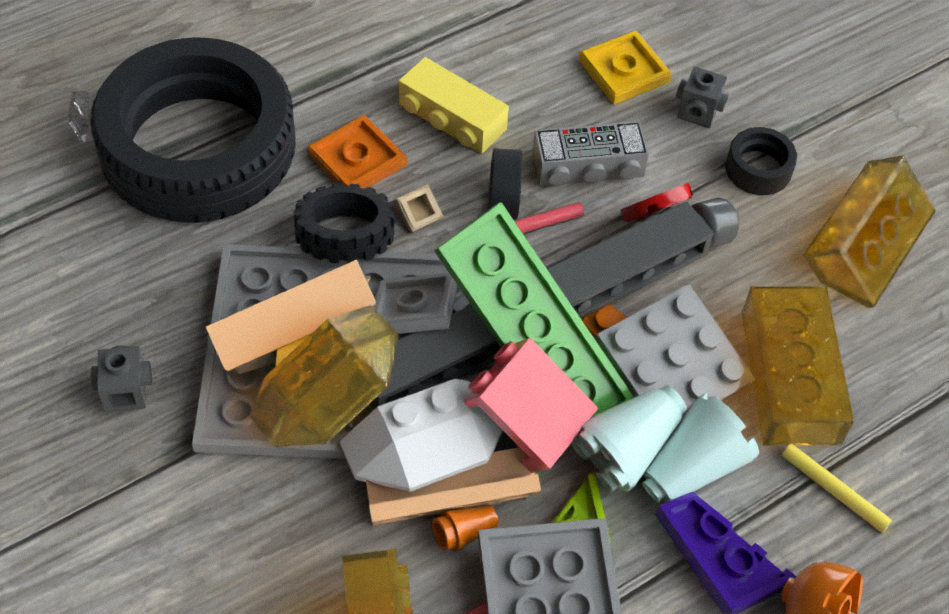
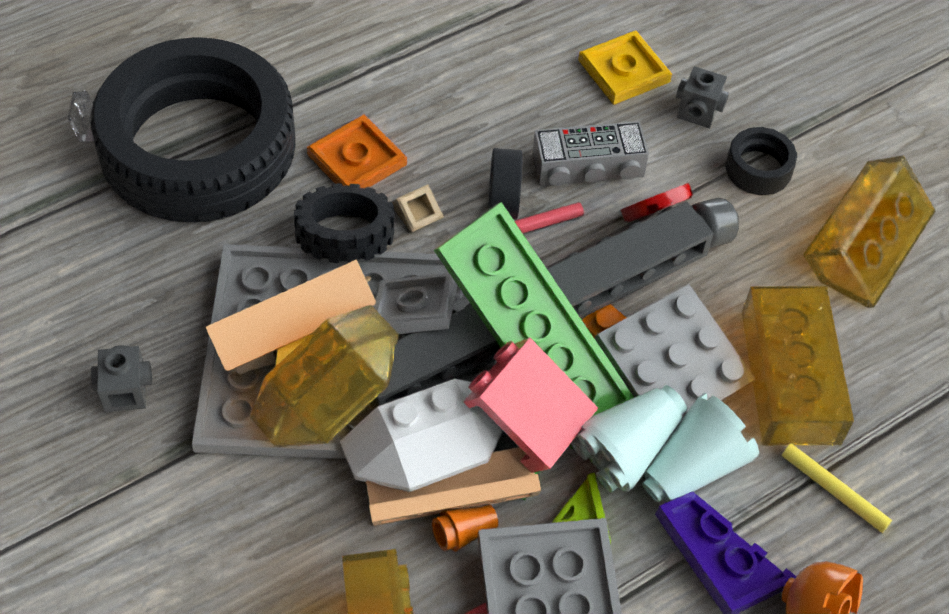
(453, 105): light yellow brick -> none

